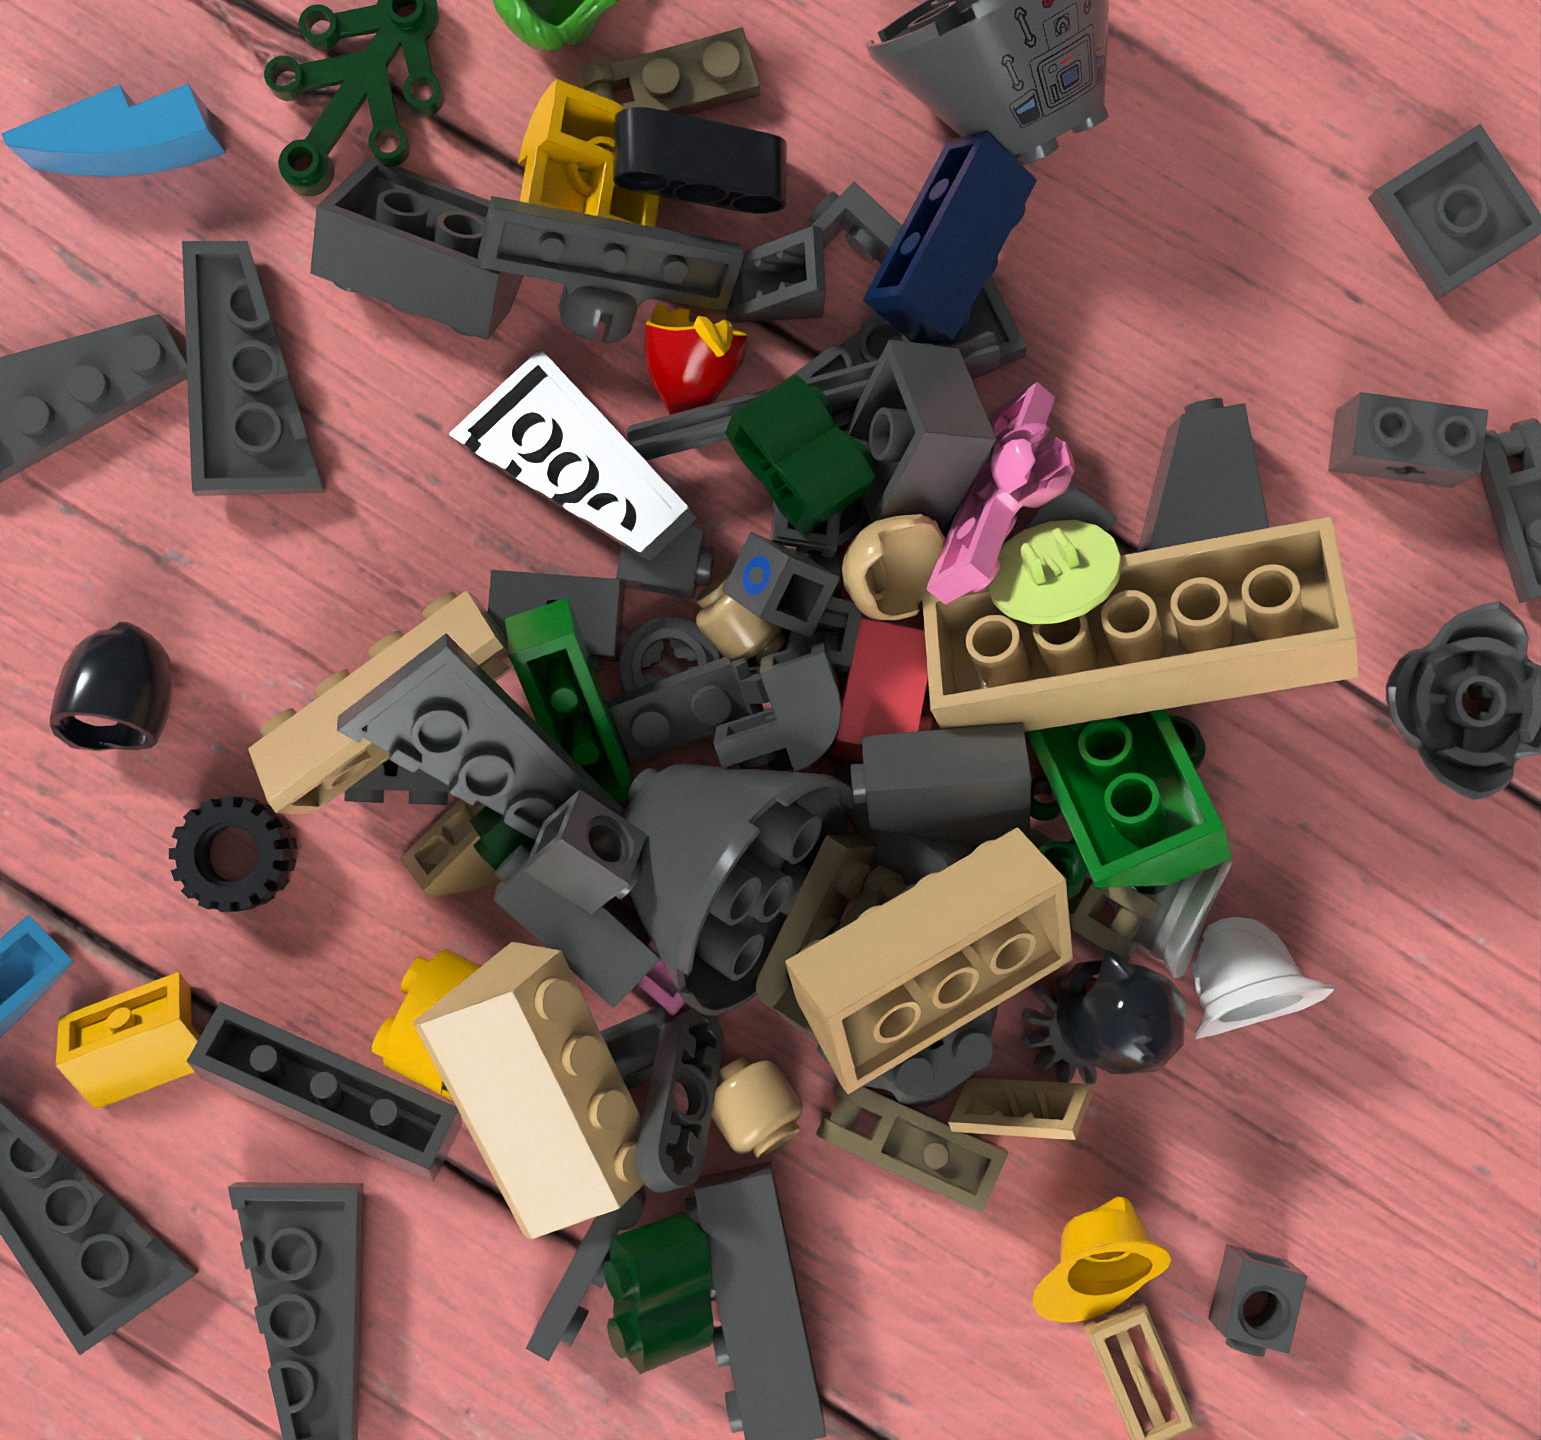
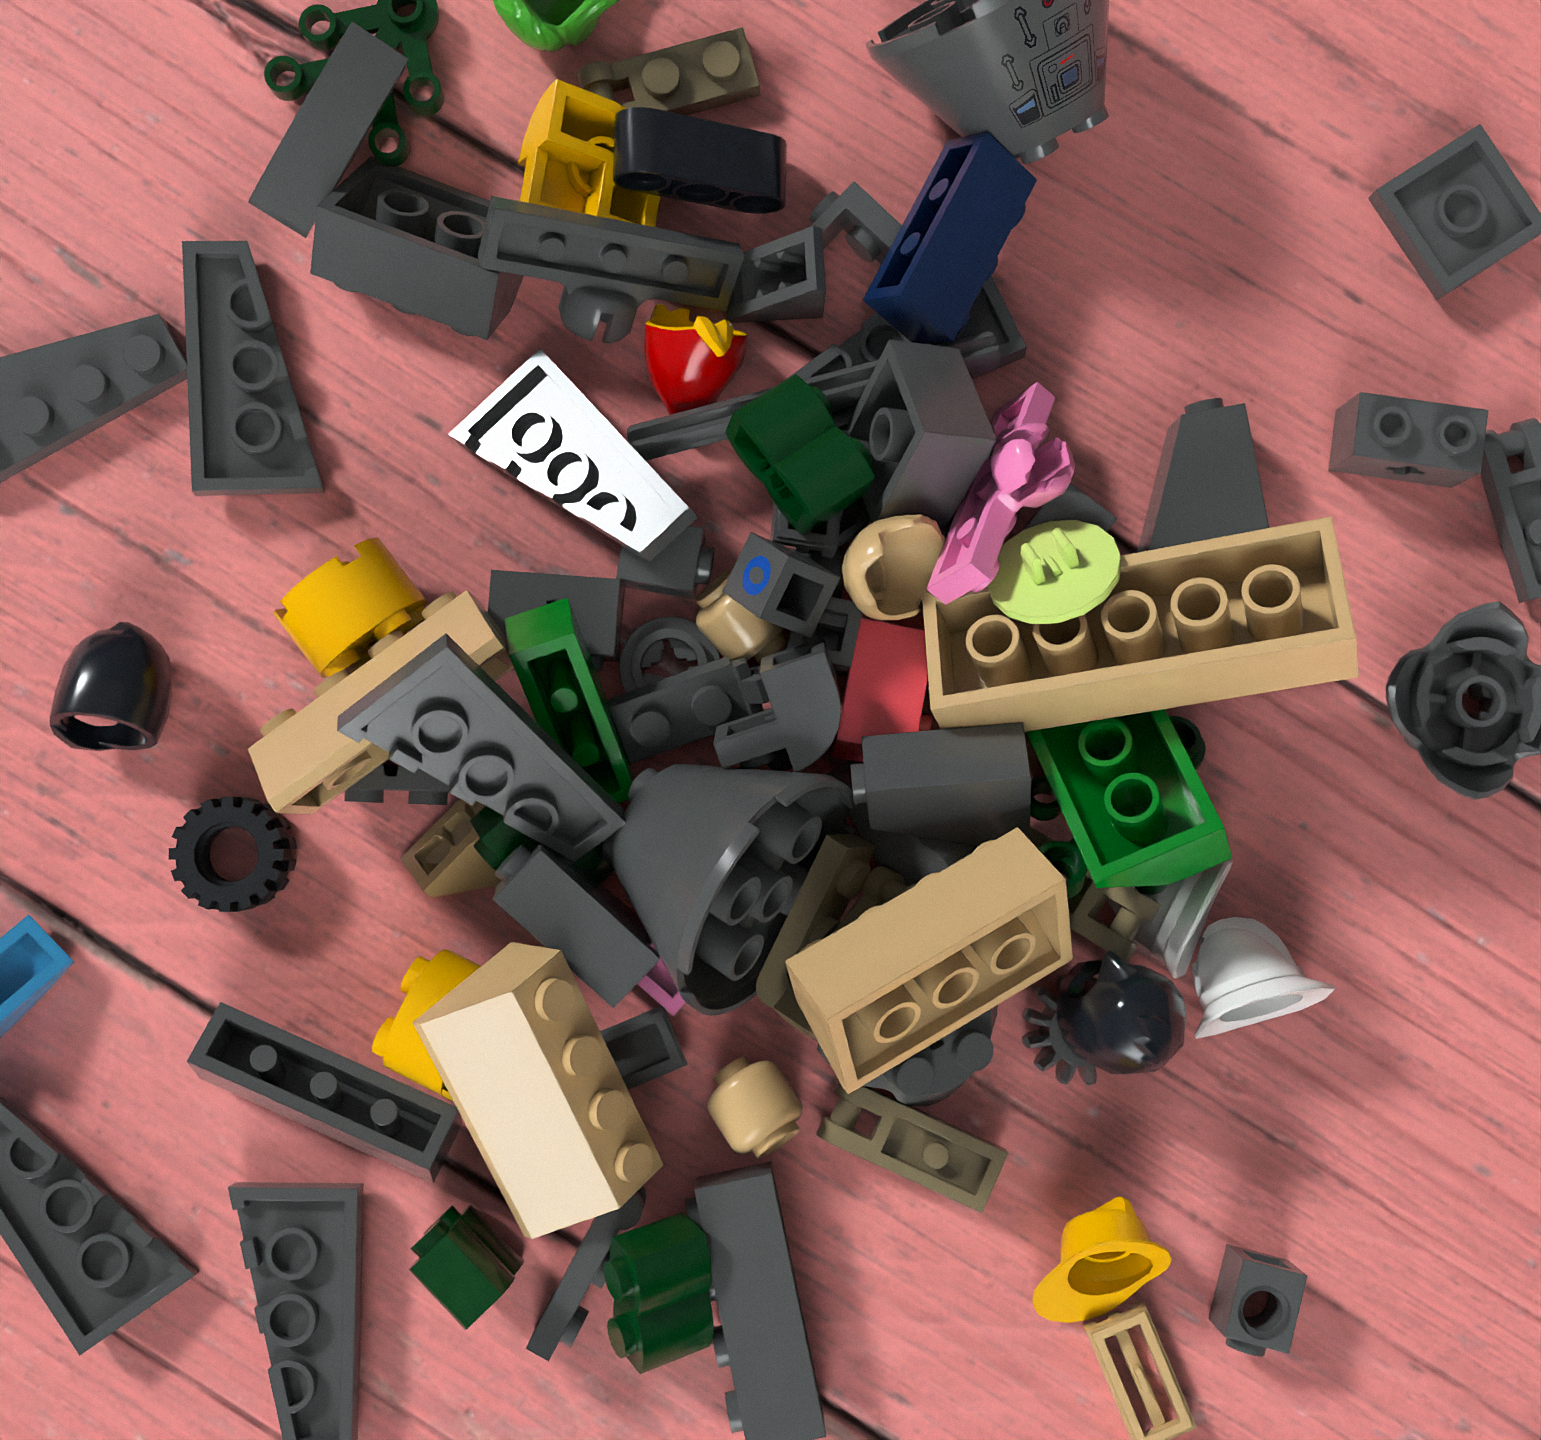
(118, 137): dark azure slope -> none
(128, 1041): yellow panel -> none
(328, 129): none -> dark grey slope
(350, 607): none -> yellow brick
(464, 1263): none -> dark green brick
(587, 853): dark grey brick -> none
(691, 1054): dark grey beam -> none
(1021, 1108): tan slope -> none

